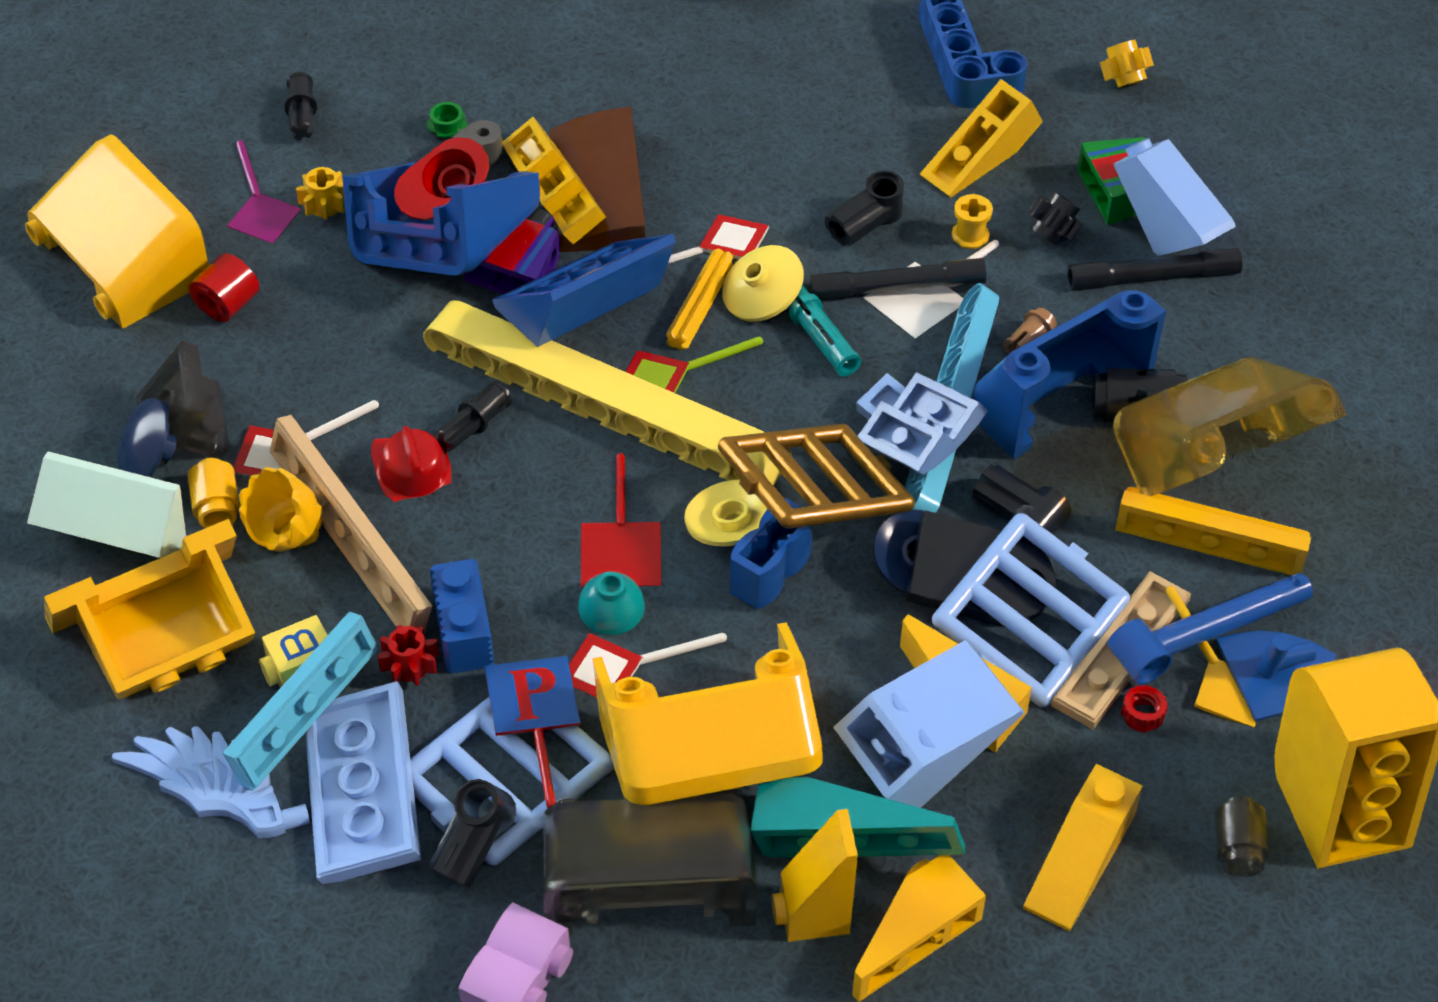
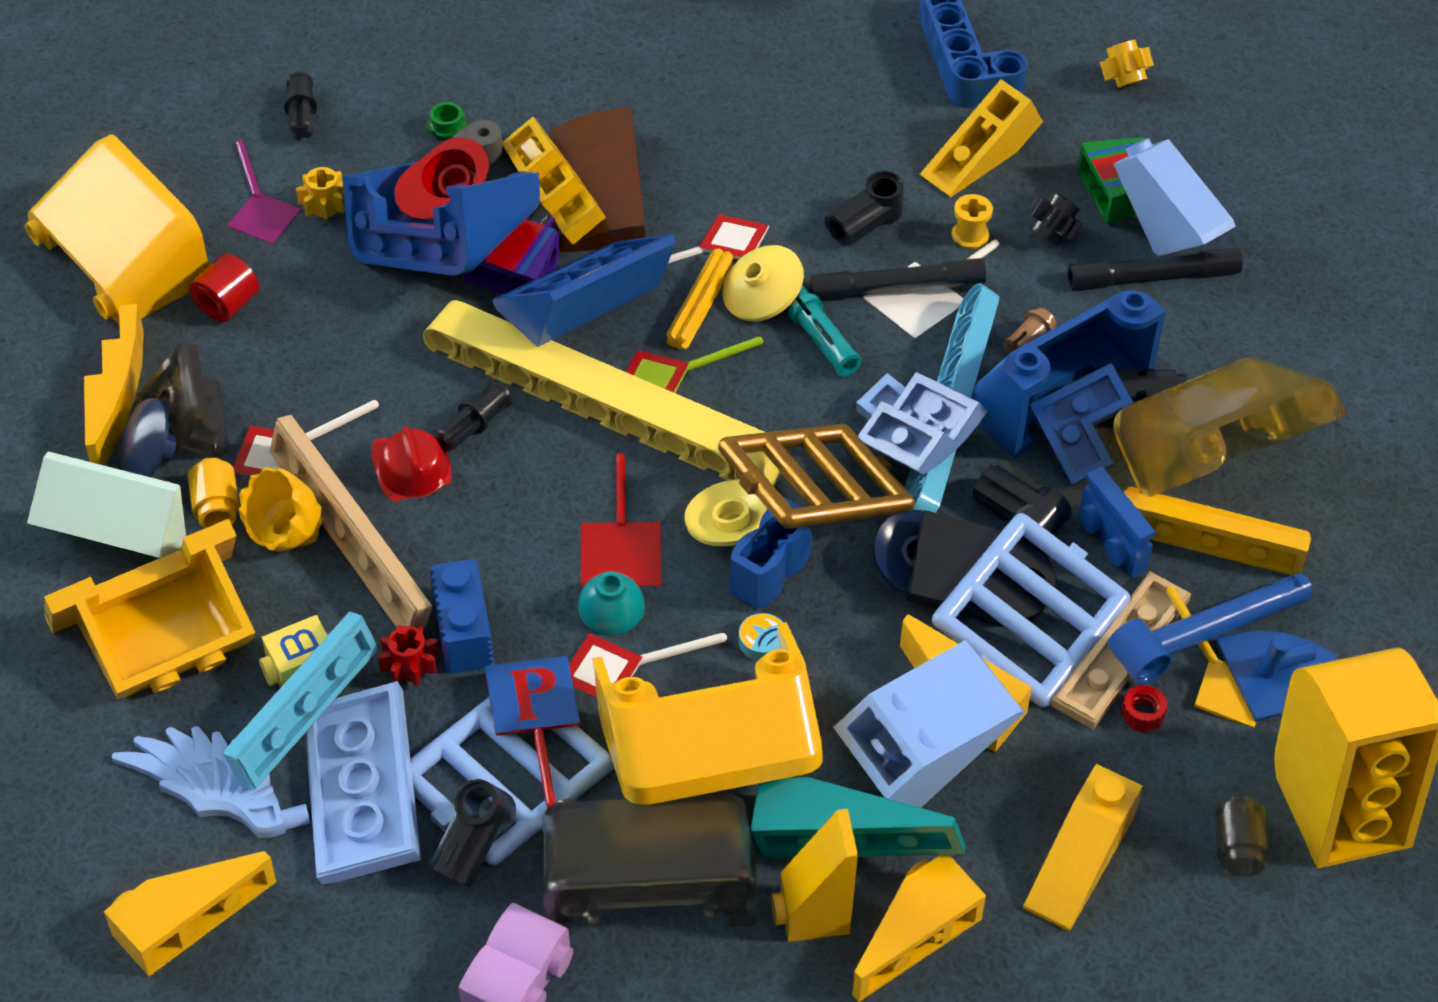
(113, 393): none -> yellow slope
(180, 908): none -> yellow slope
(759, 635): none -> tile
(1070, 417): none -> blue plate
(1116, 523): none -> blue plate

